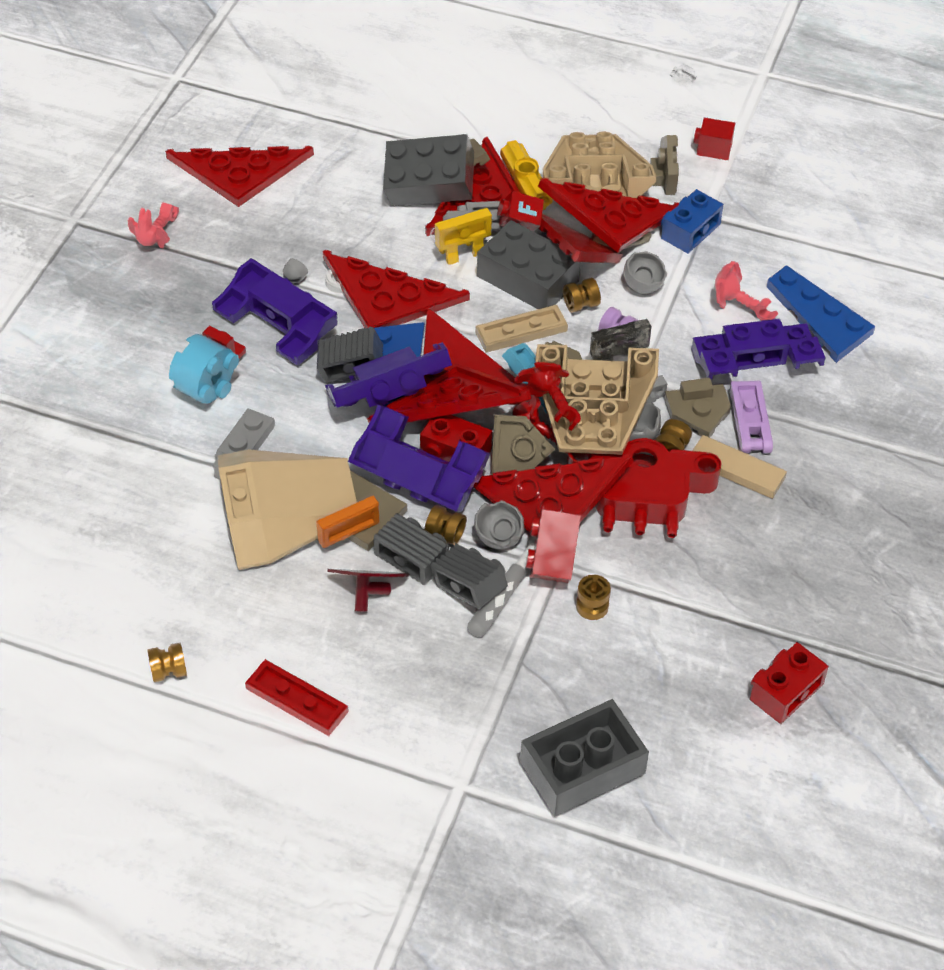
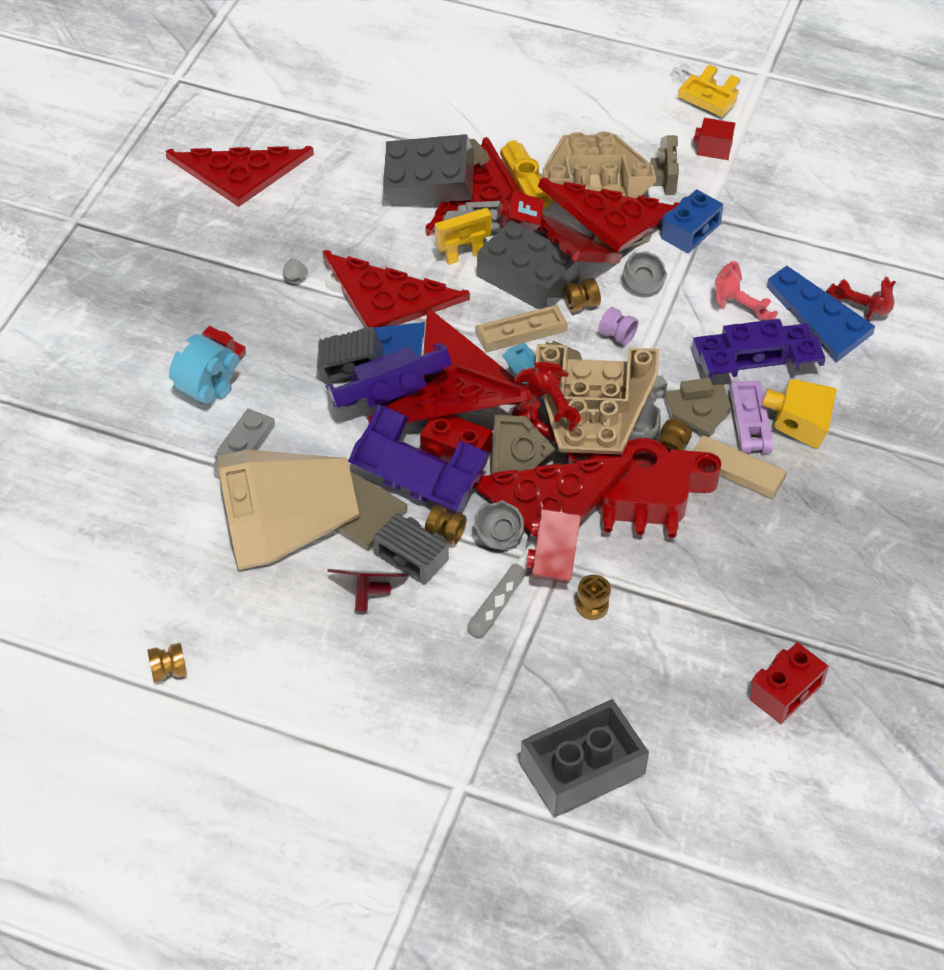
(151, 233): coral piece -> none
(281, 305): dark purple bracket -> none
(297, 697): red tile -> none
(348, 521): orange tile -> none
(469, 575): dark grey brick -> none
(618, 339): clear smoke plate -> none
(709, 96): none -> yellow plate
(802, 410): none -> yellow torso
(878, 303): none -> red piece

